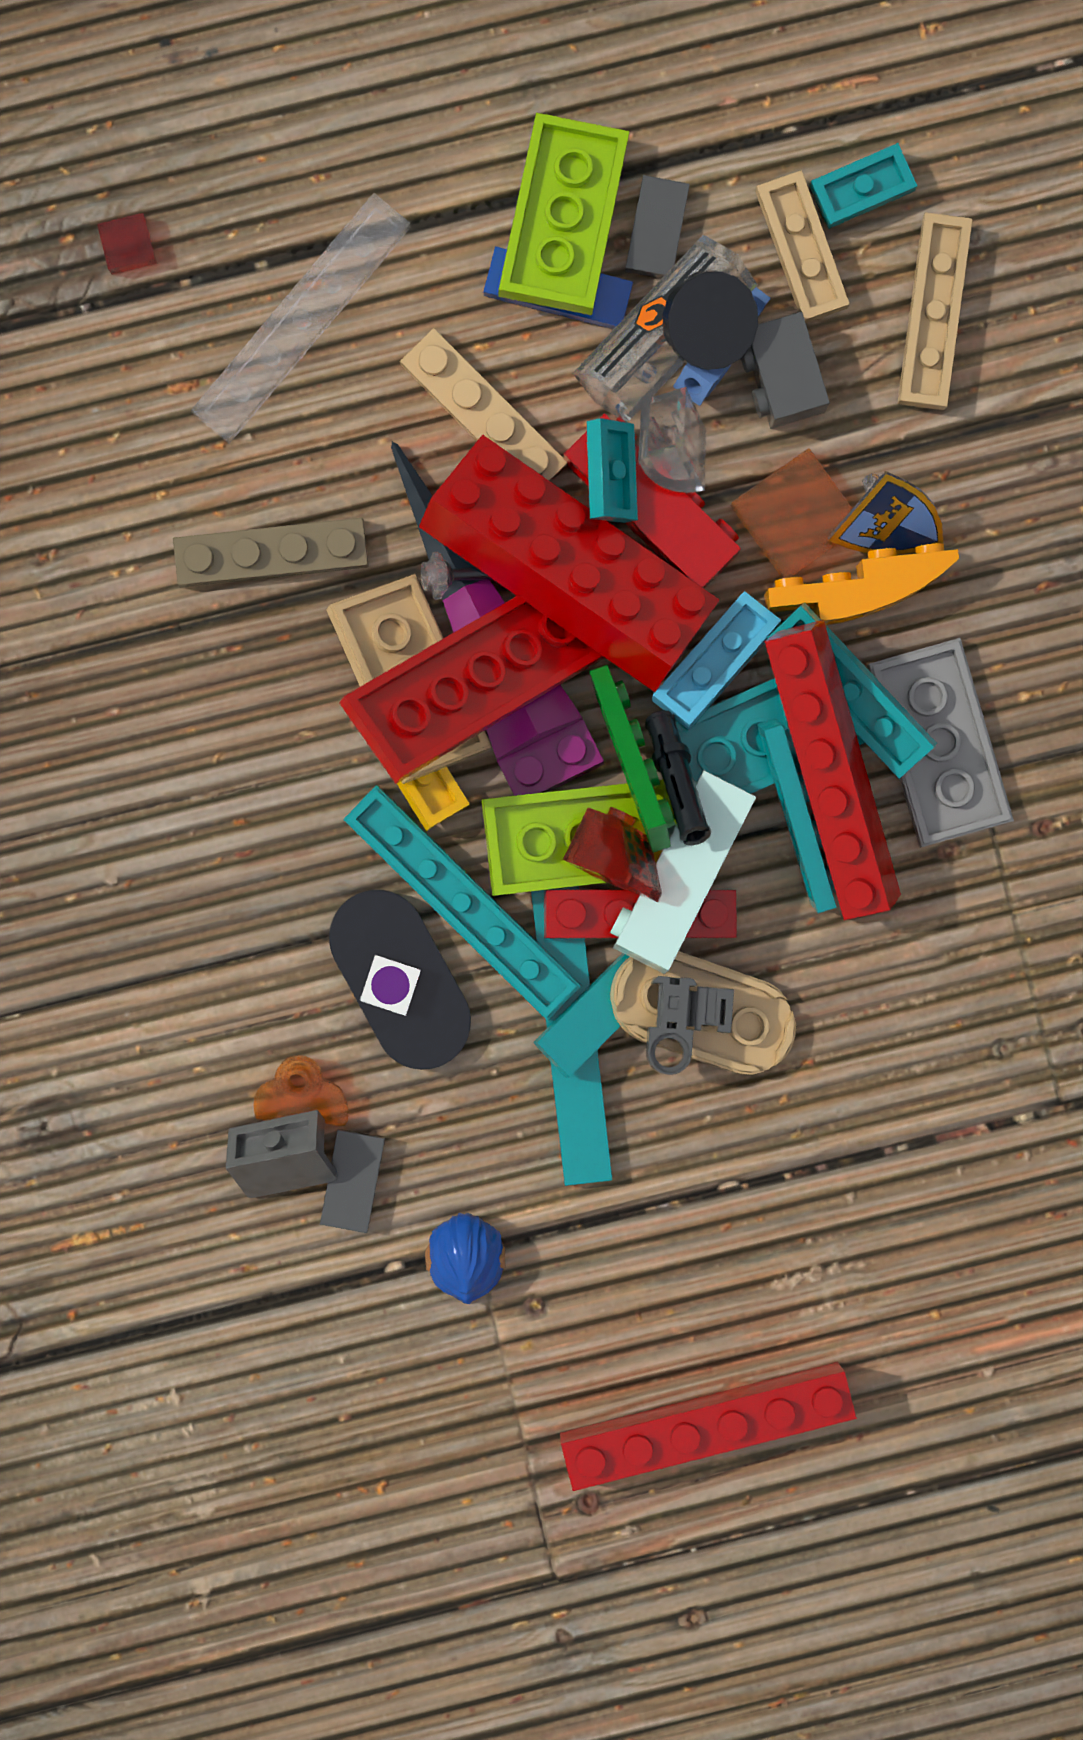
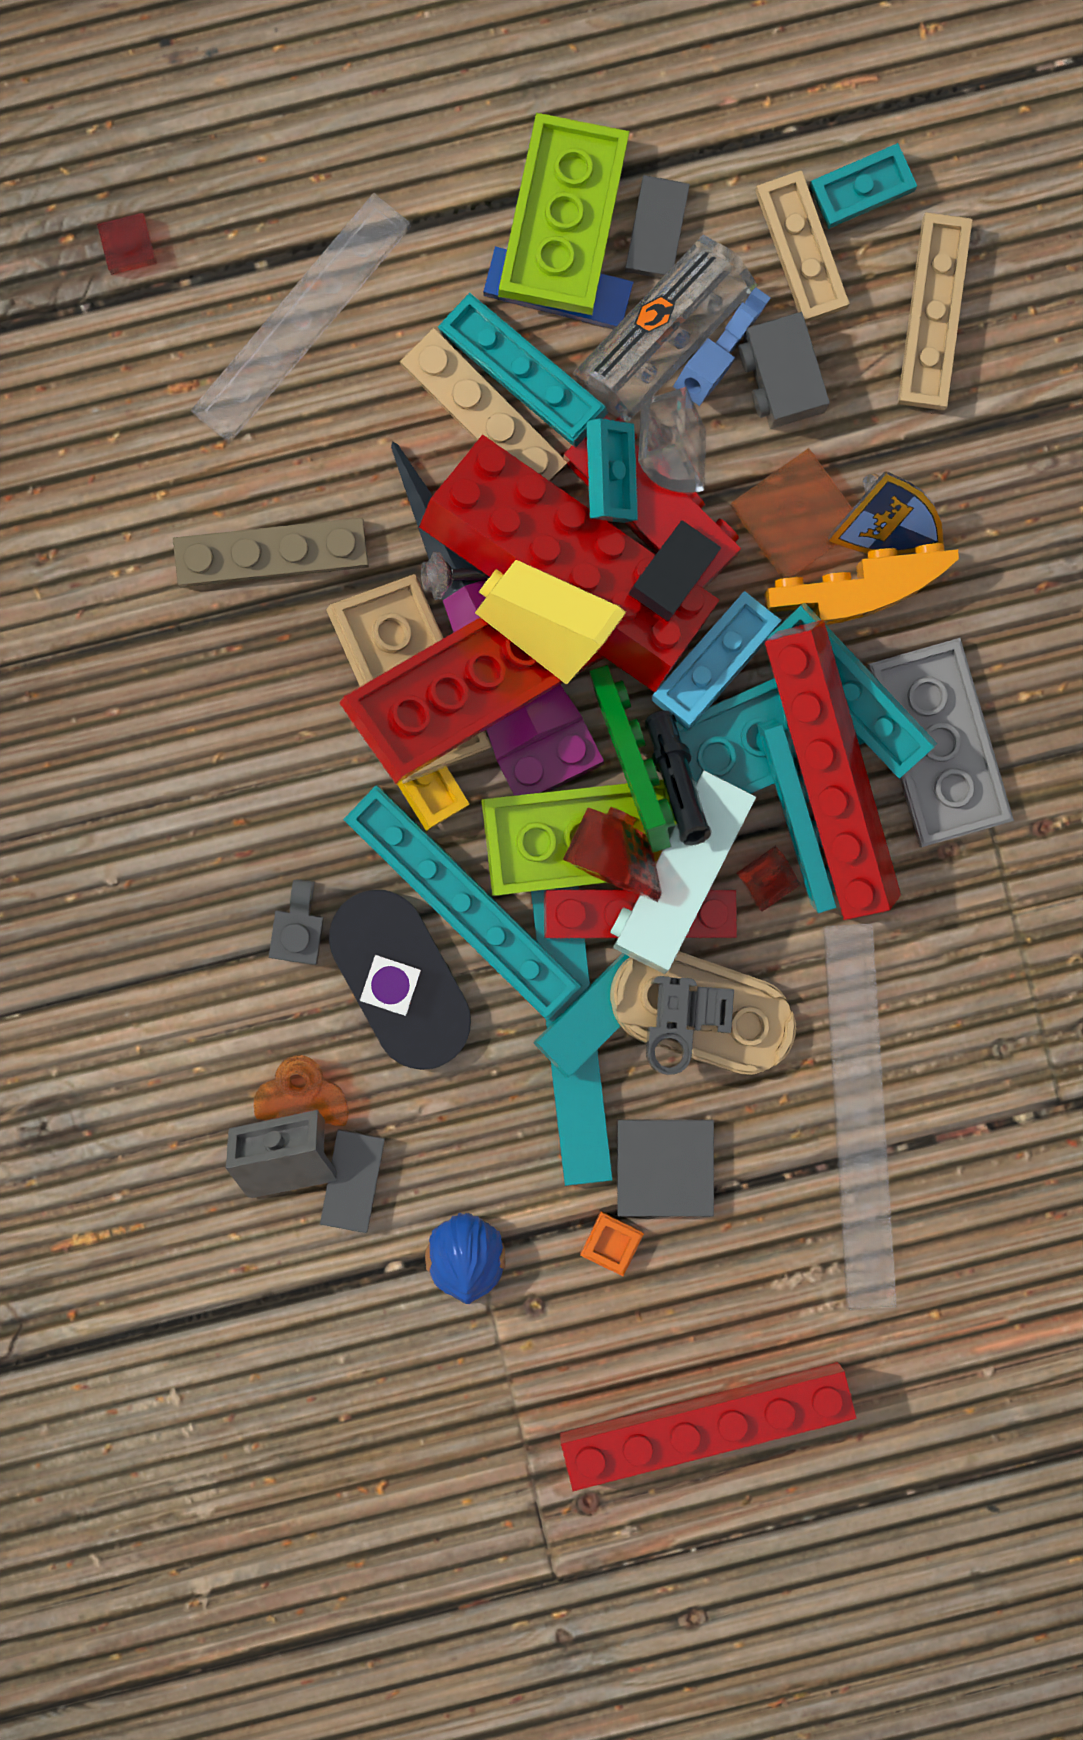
(297, 933): none -> dark grey plate
(522, 369): none -> teal tile
(548, 617): none -> light yellow slope
(611, 1243): none -> orange tile
(665, 1167): none -> dark grey tile
(674, 570): none -> black tile
(710, 319): black tile -> none
(768, 878): none -> clear red plate
(859, 1117): none -> clear tile

